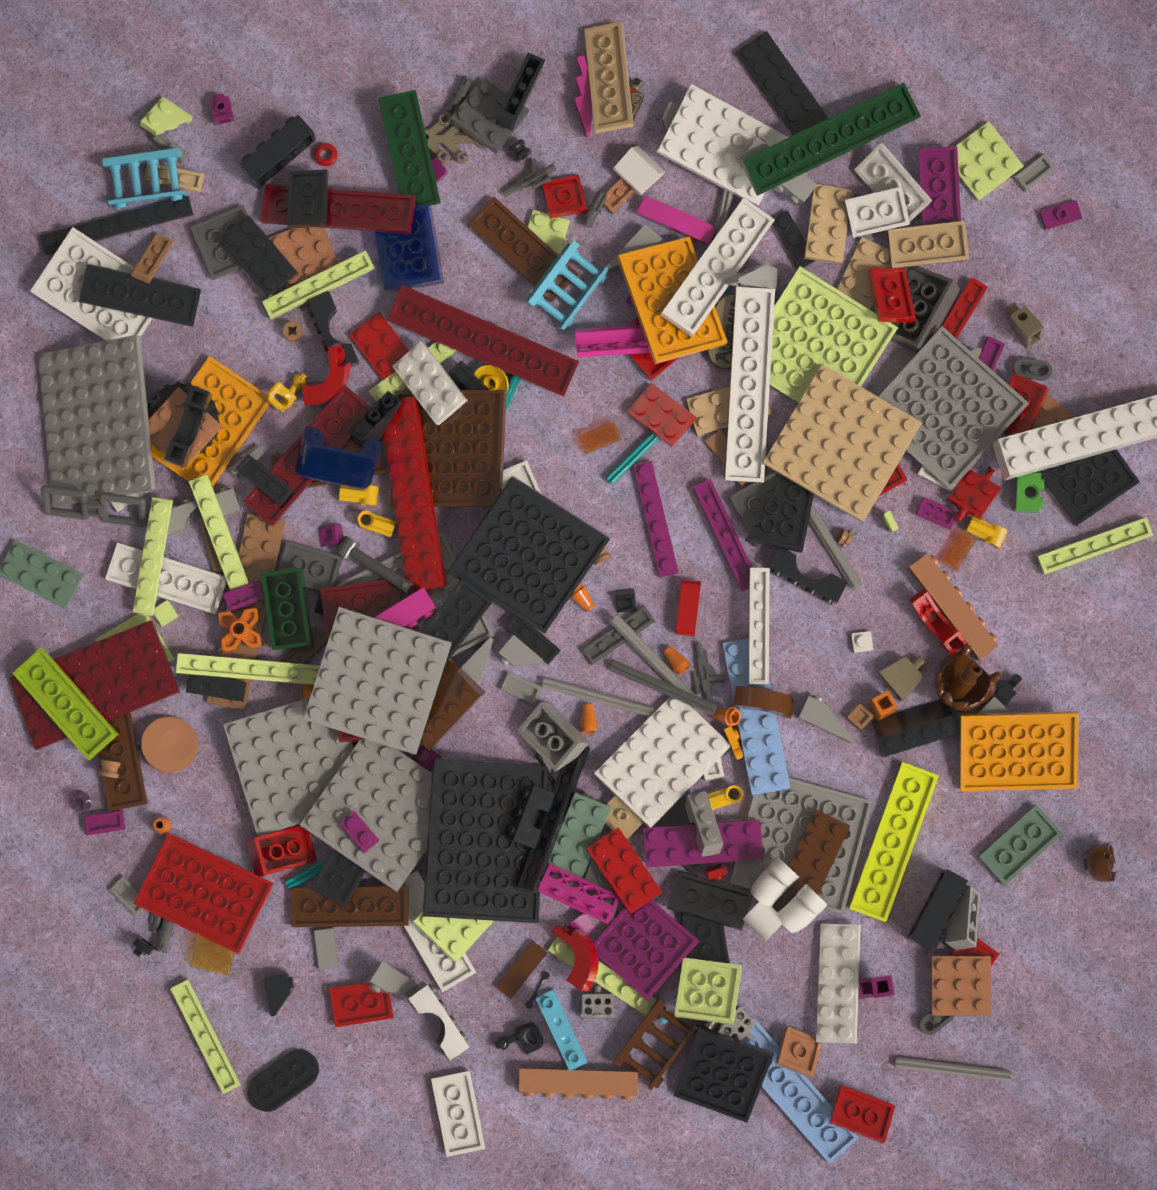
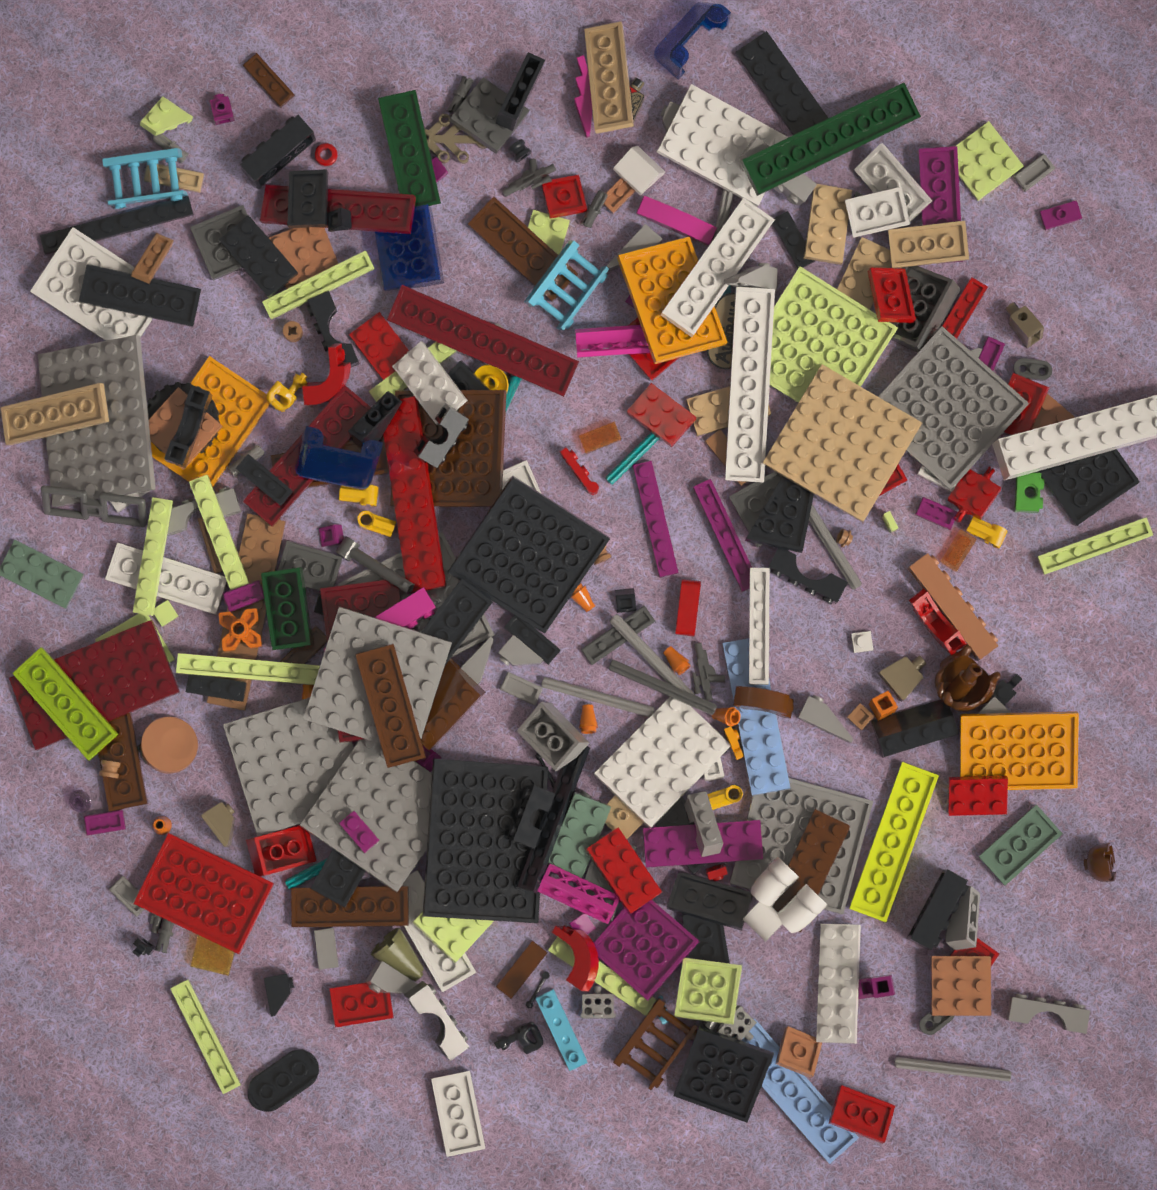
(54, 414): none -> tan plate
(221, 822): none -> dark tan slope
(268, 80): none -> reddish brown tile
(339, 220): none -> black slope
(390, 705): none -> reddish brown plate
(398, 954): none -> olive cone
(435, 450): none -> arch
(578, 1082): nougat brick -> none
(580, 472): none -> red plate
(671, 49): none -> clear blue windscreen
(977, 795): none -> red plate
(1023, 1010): none -> light grey arch

